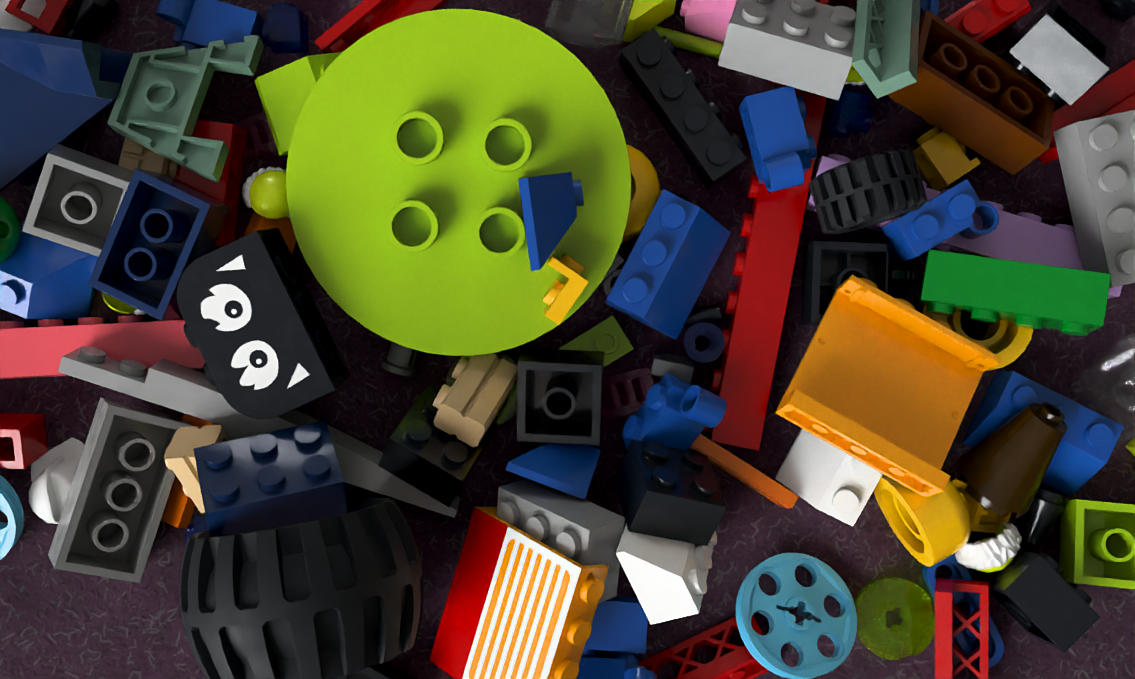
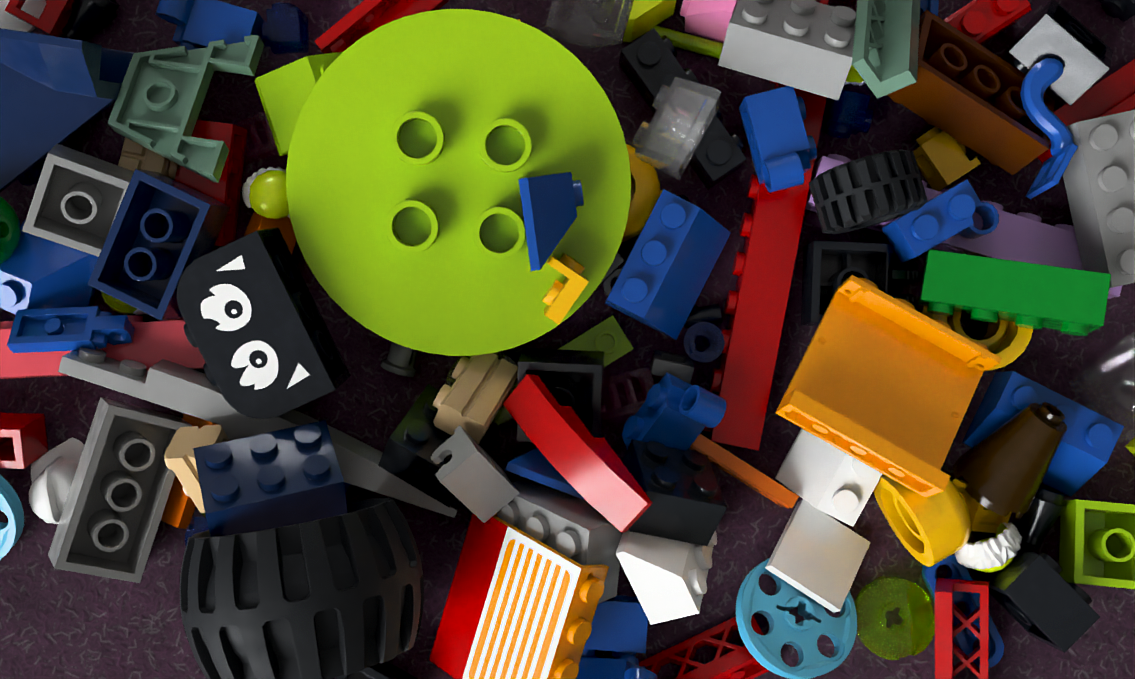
(67, 329): none -> blue hinge
(473, 475): none -> light grey hinge
(578, 456): none -> red slope
(677, 126): none -> clear slope
(818, 556): none -> white tile
(1062, 144): none -> blue piece

